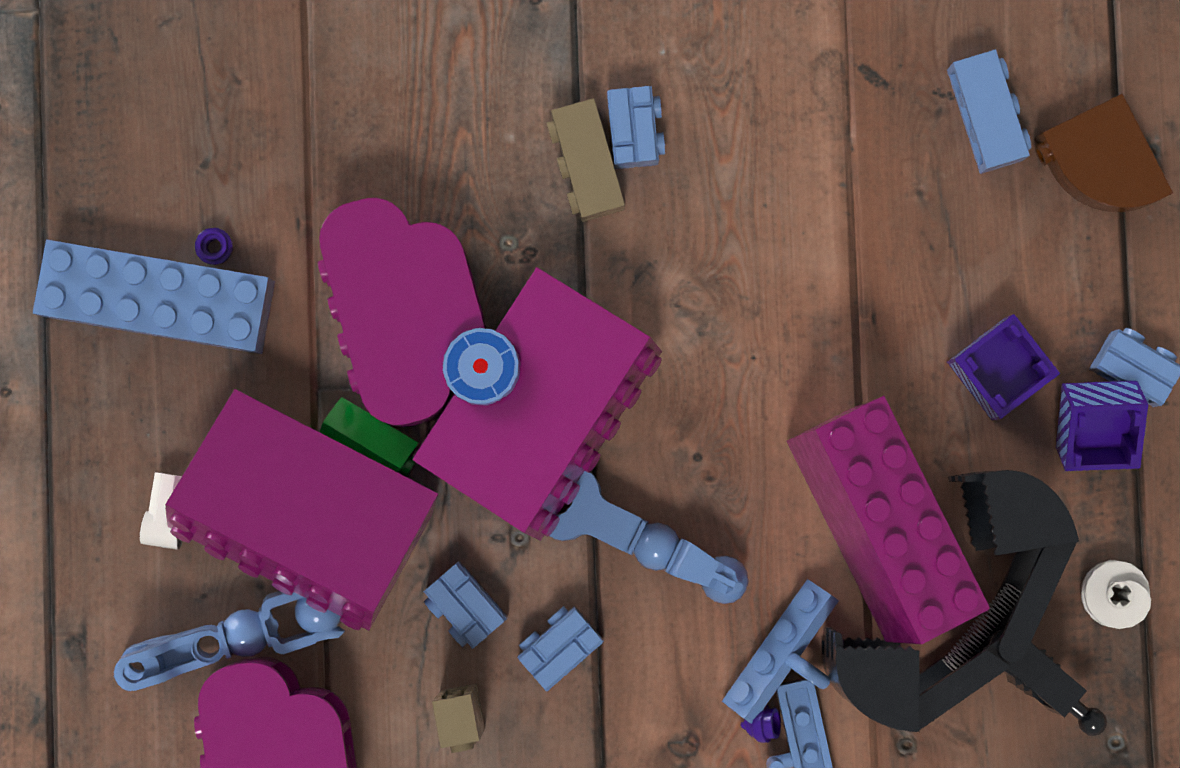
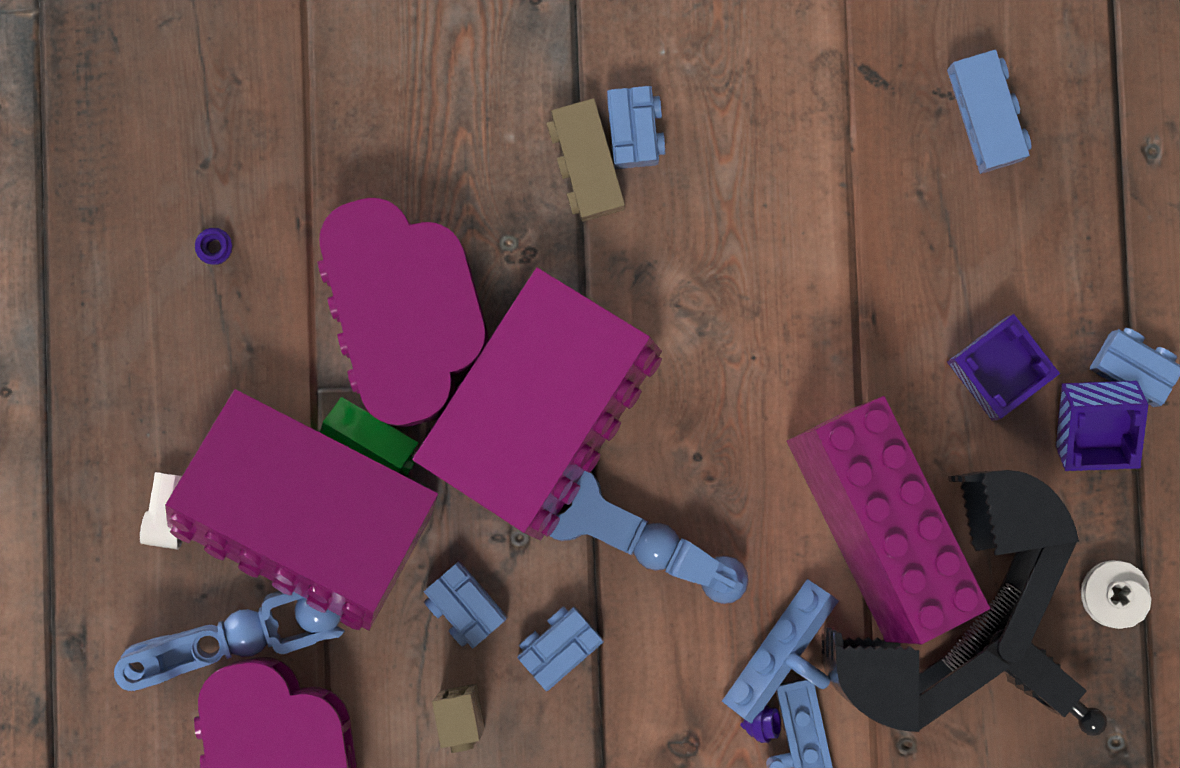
(154, 296): medium blue brick -> none
(481, 366): tile -> none
(1104, 159): reddish brown brick -> none

